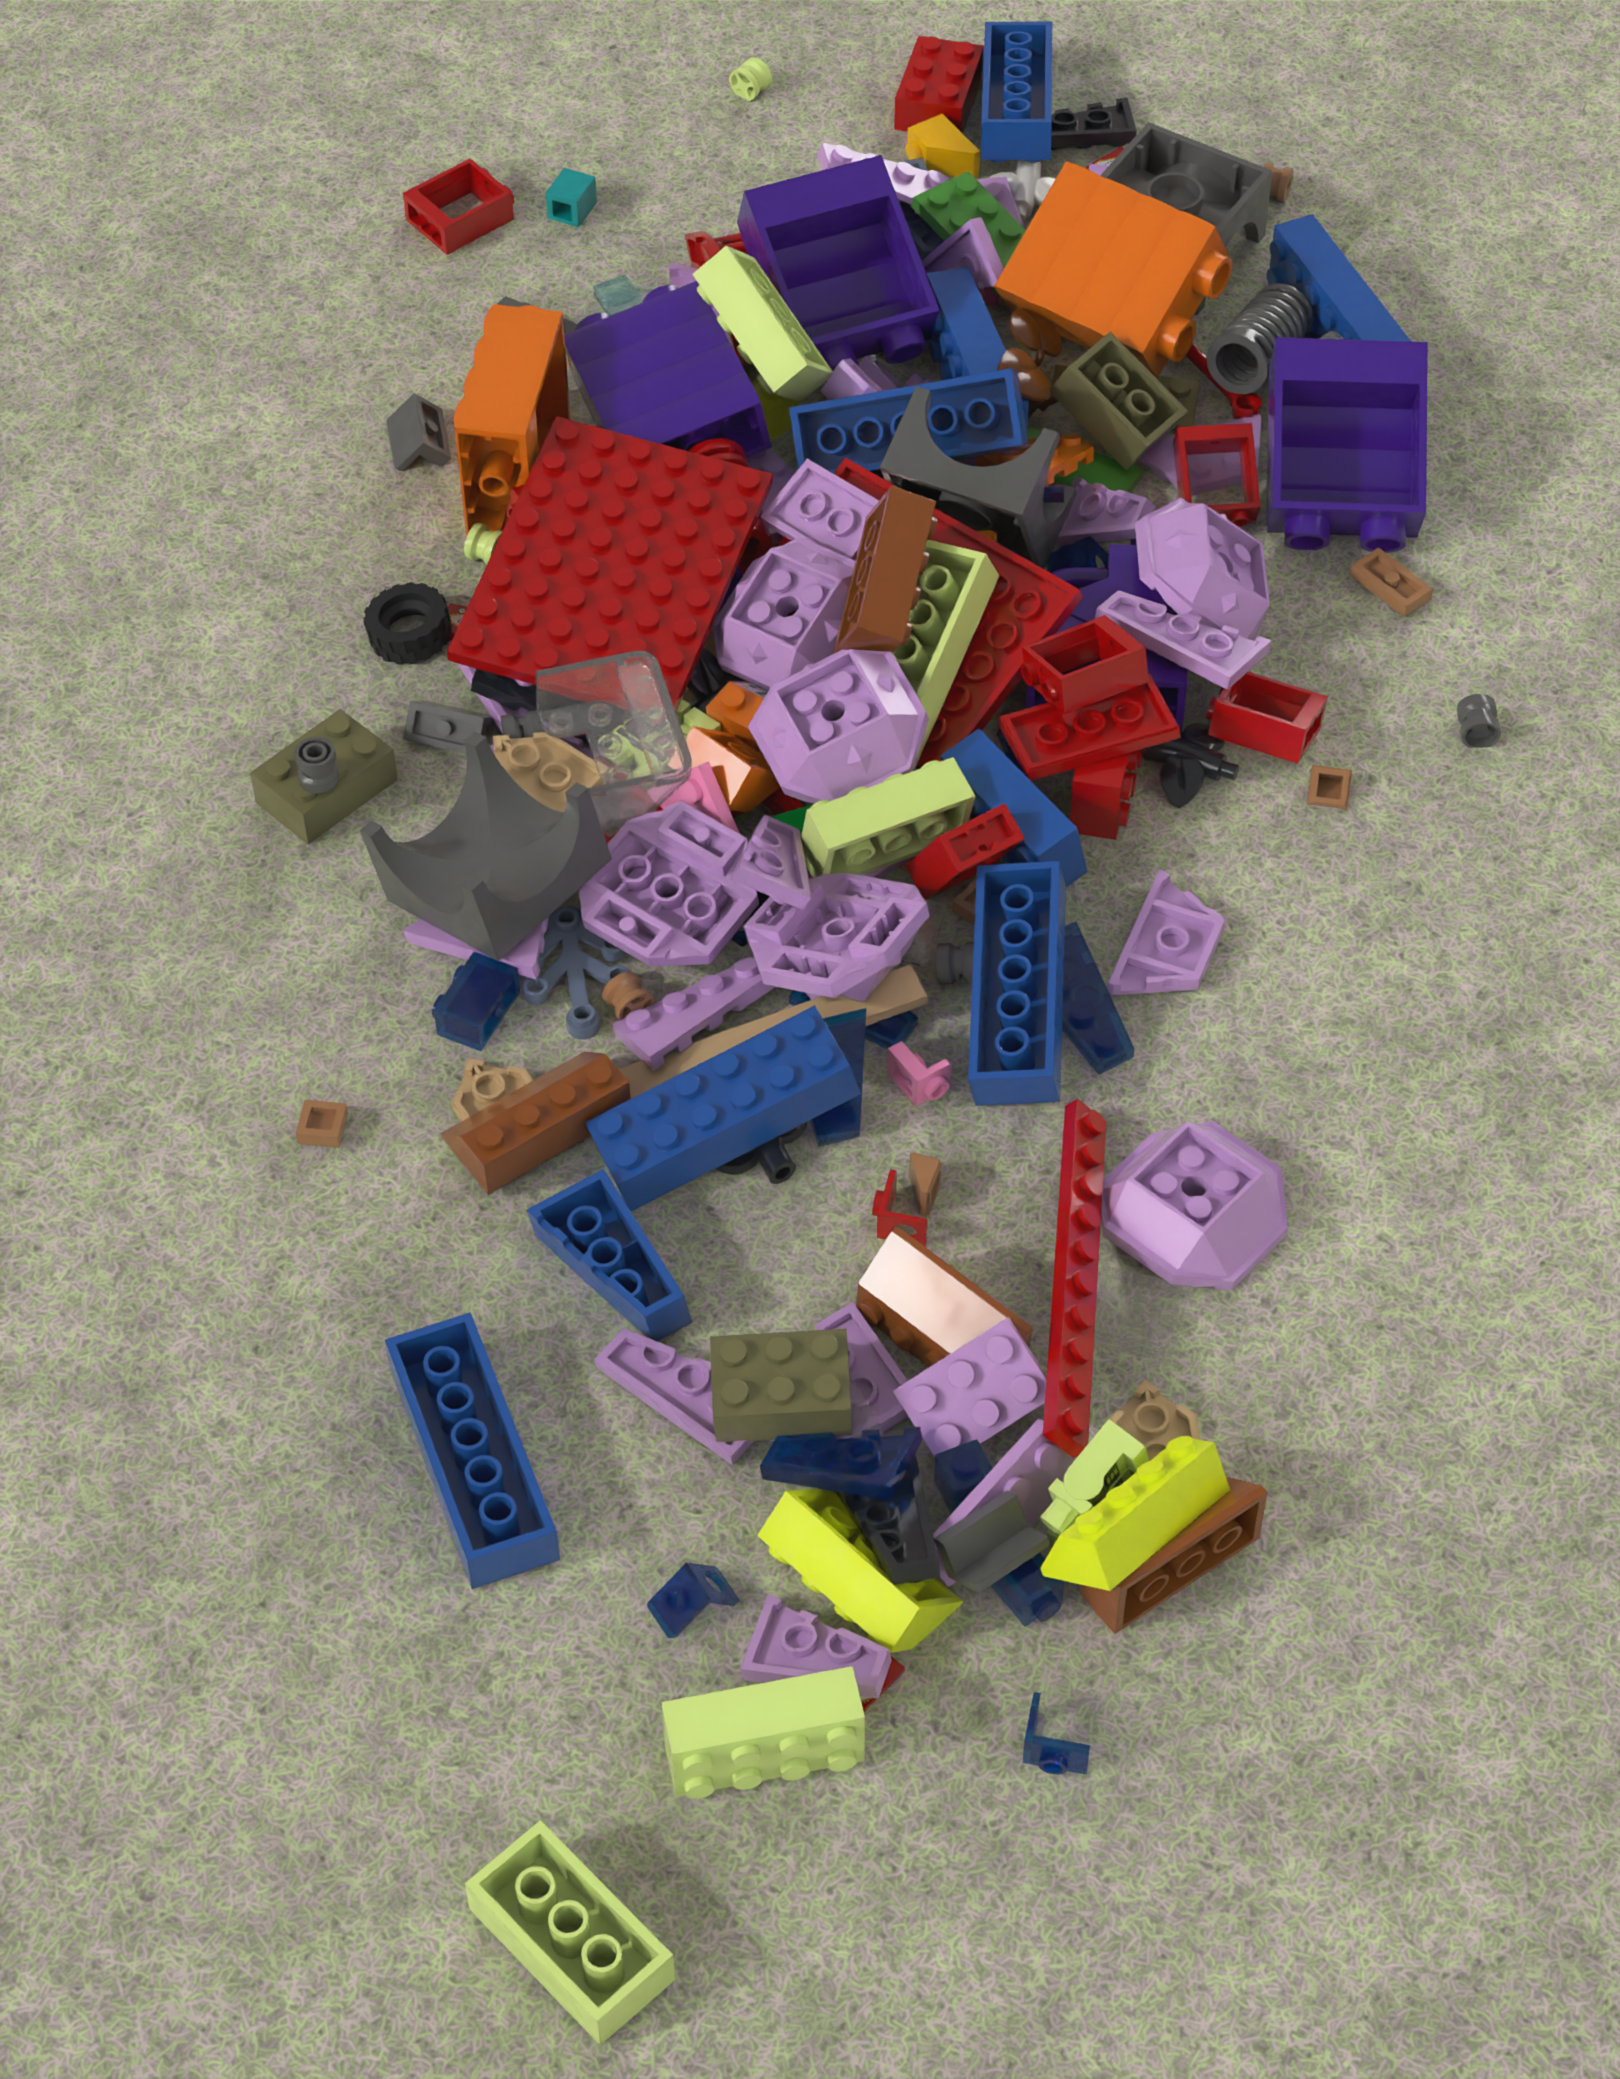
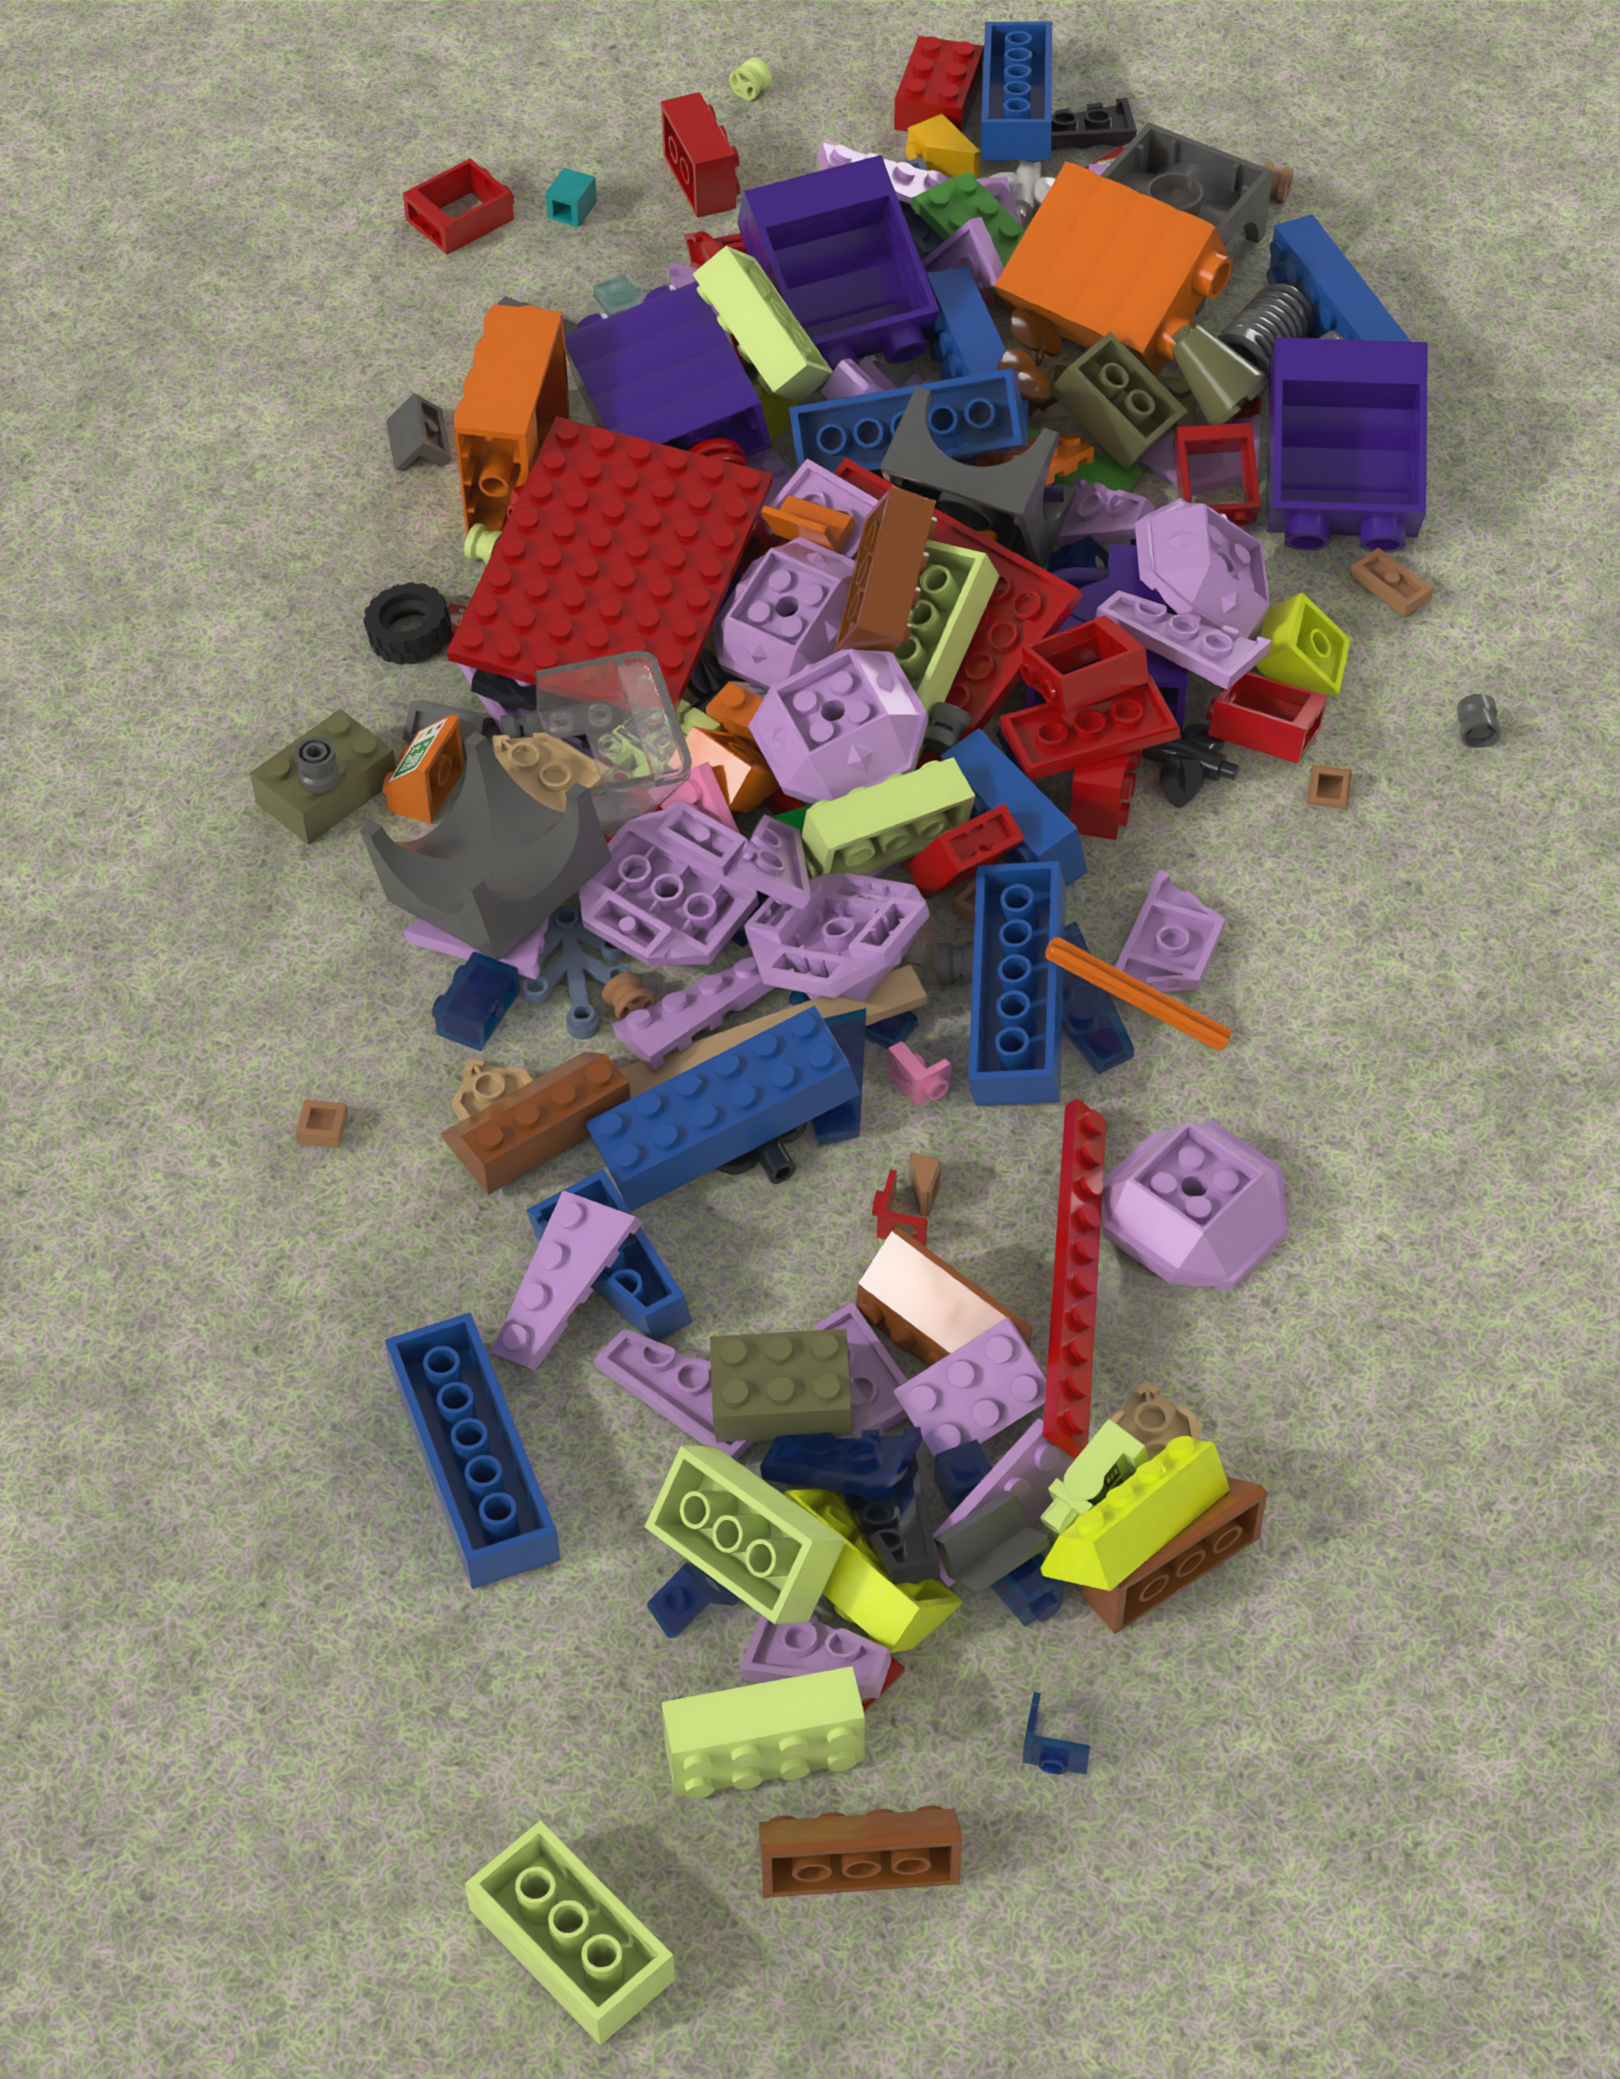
(426, 771): none -> orange slope
(568, 1260): none -> lavender wing
(699, 154): none -> red brick
(745, 1534): none -> yellowish green brick
(810, 521): none -> orange panel
(860, 1852): none -> dark orange slope
(946, 727): none -> dark grey wheel
(1137, 993): none -> orange axle
(1215, 373): none -> olive cone
(1304, 647): none -> neon yellow slope

